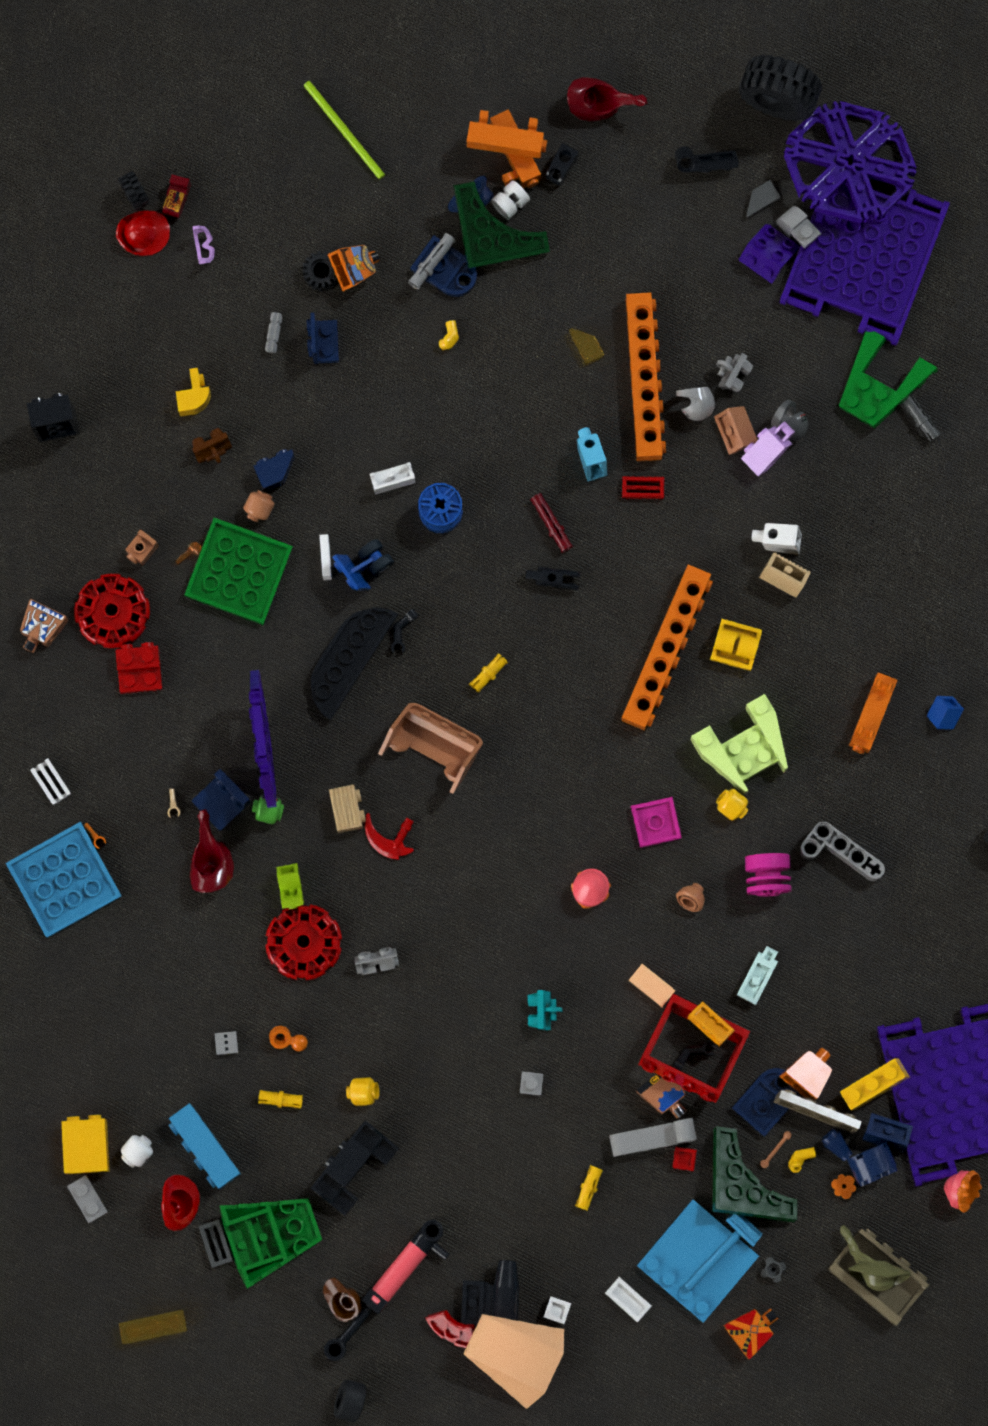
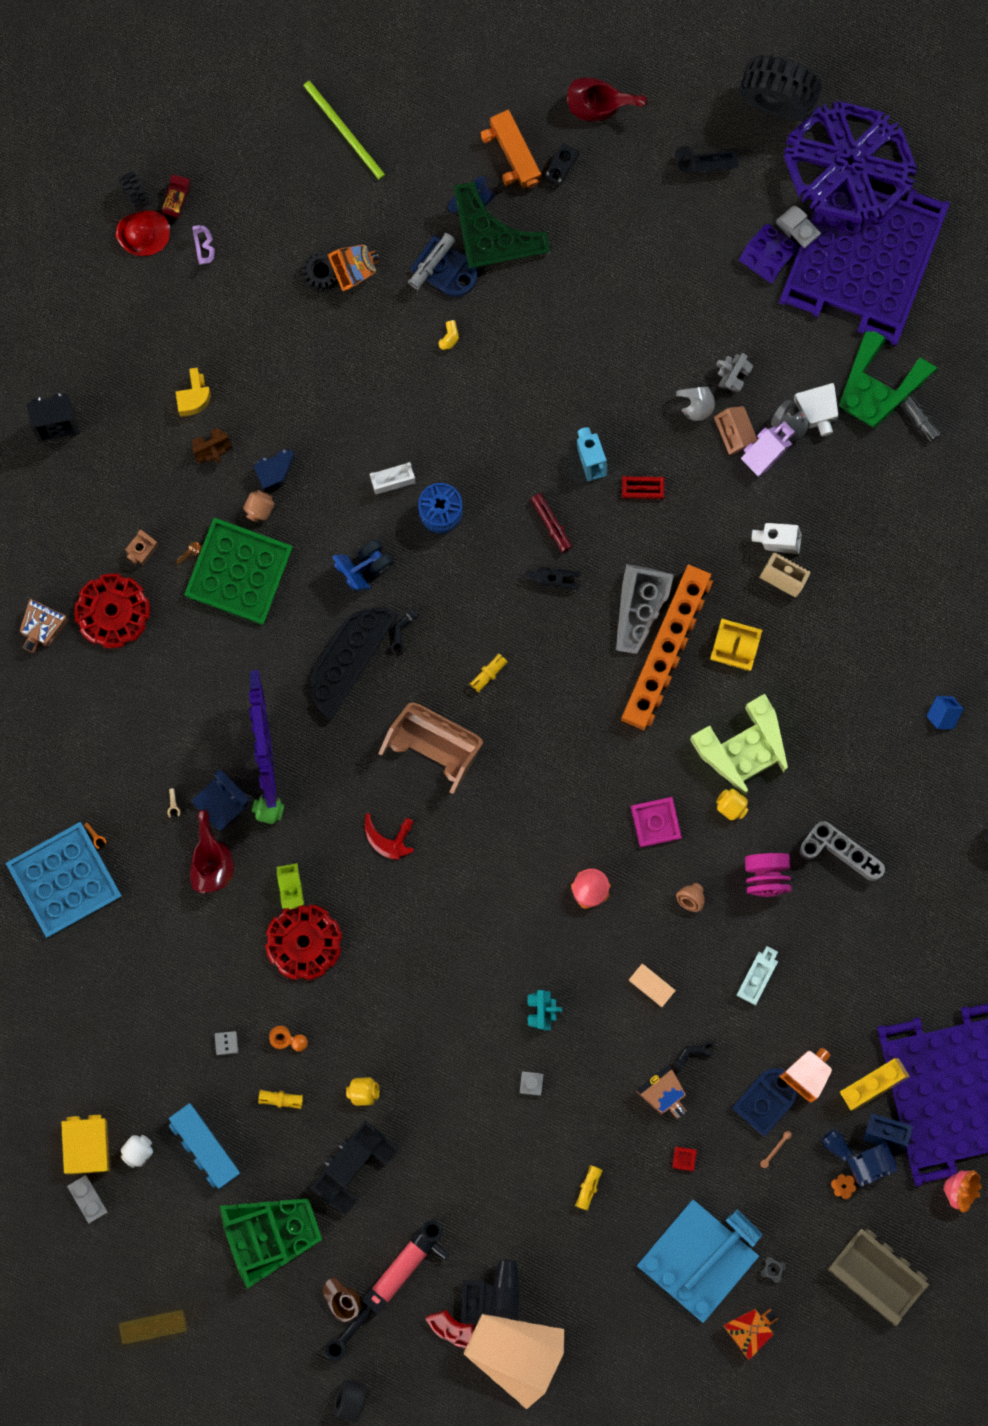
(41, 767): white tile -> none
(139, 668): red plate -> none
(182, 1196): red hat -> none
(221, 1261): dark grey tile -> none
(273, 332): light grey axle -> none
(323, 341): dark blue bracket -> none
(325, 557): white tile -> none
(346, 808): tan brick -> none
(369, 960): light grey hinge -> none
(505, 205): white wheel -> none
(506, 139): orange brick -> none
(557, 1310): white plate -> none
(587, 346): clear yellow tile -> none
(628, 1299): white tile -> none
(635, 304): orange brick -> none
(641, 600): none -> light grey wedge
(653, 1137): light grey beam -> none
(683, 1008): red window -> none
(710, 1024): light orange plate -> none
(738, 1189): dark green plate -> none
(762, 197): dark grey tile -> none
(798, 1158): yellow arm -> none
(819, 407): none -> white torso
(822, 1113): dark tan plate -> none
(872, 713): orange brick -> none
(876, 1274): olive hat -> none

